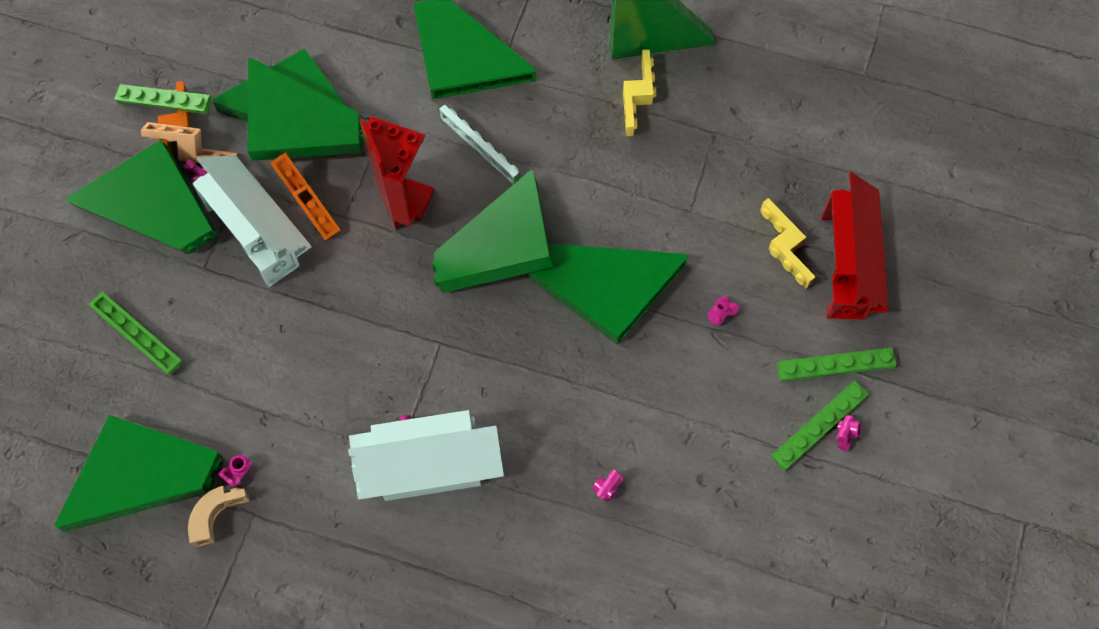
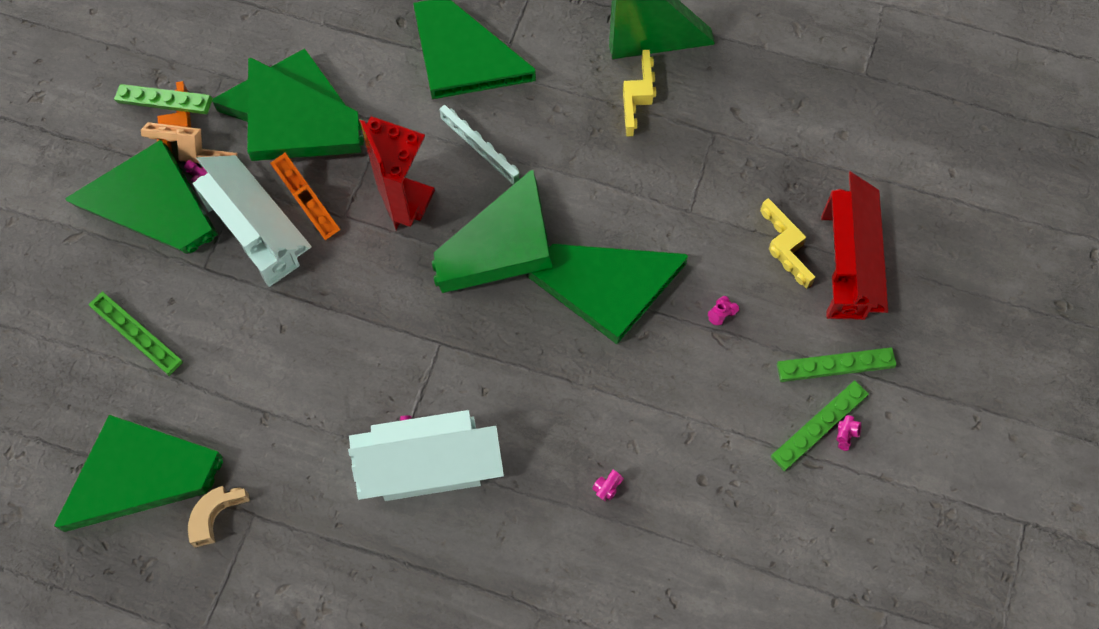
(232, 474): dark pink plate -> none

